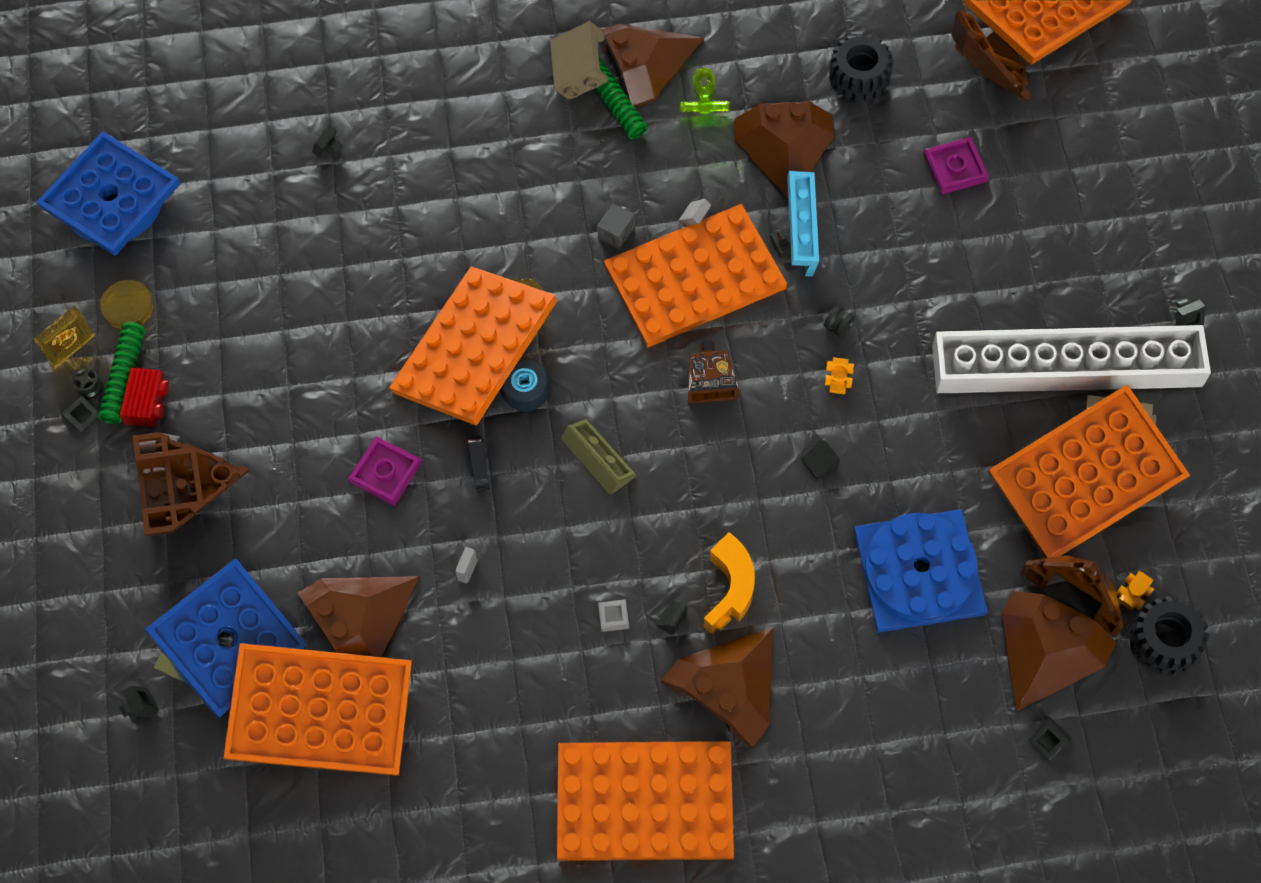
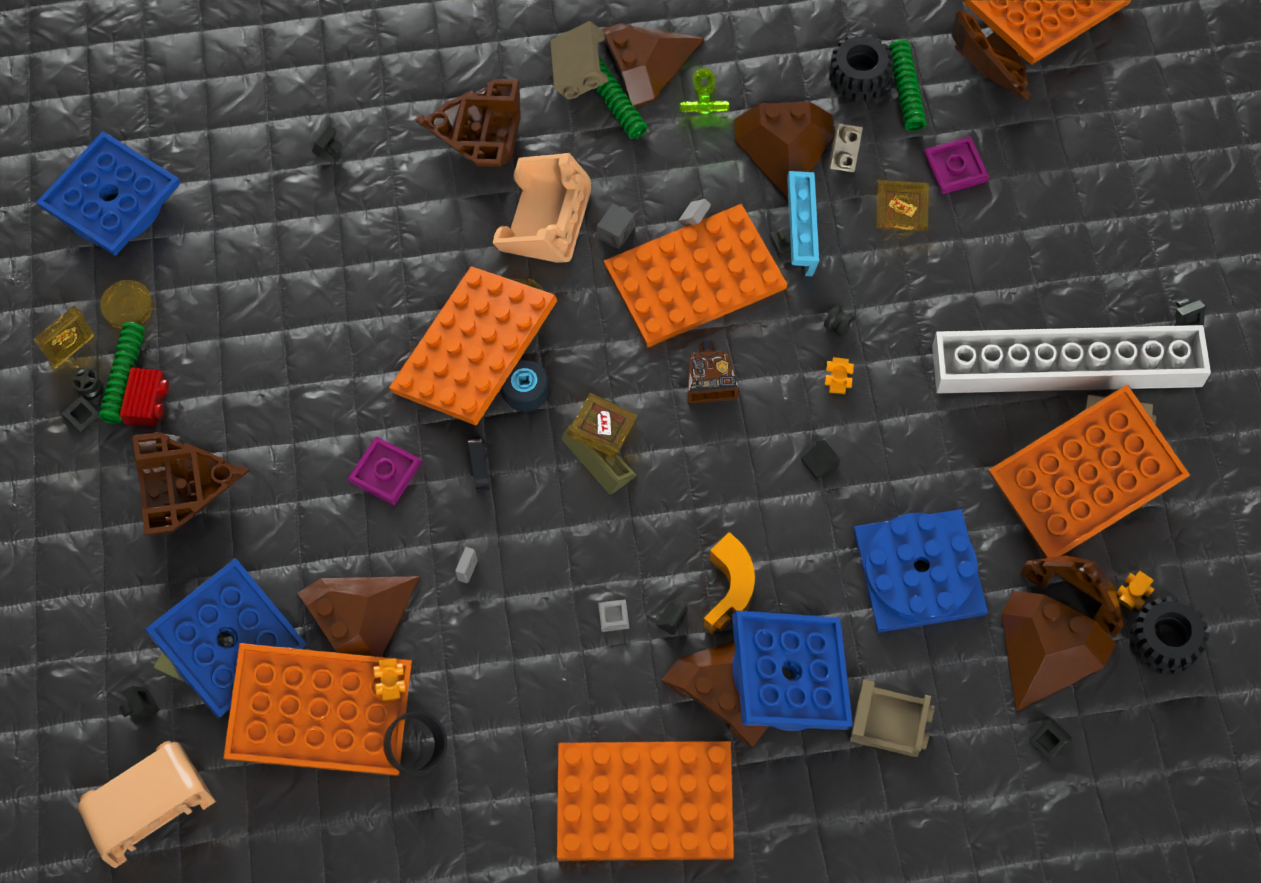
(142, 801): none -> light nougat windscreen
(390, 686): none -> light orange piece
(440, 742): none -> black tyre
(480, 123): none -> reddish brown wedge
(548, 209): none -> light nougat windscreen
(602, 425): none -> clear yellow tile
(814, 655): none -> blue piece
(845, 147): none -> dark tan hips
(891, 720): none -> dark tan panel
(902, 205): none -> clear yellow tile
(907, 86): none -> green piece

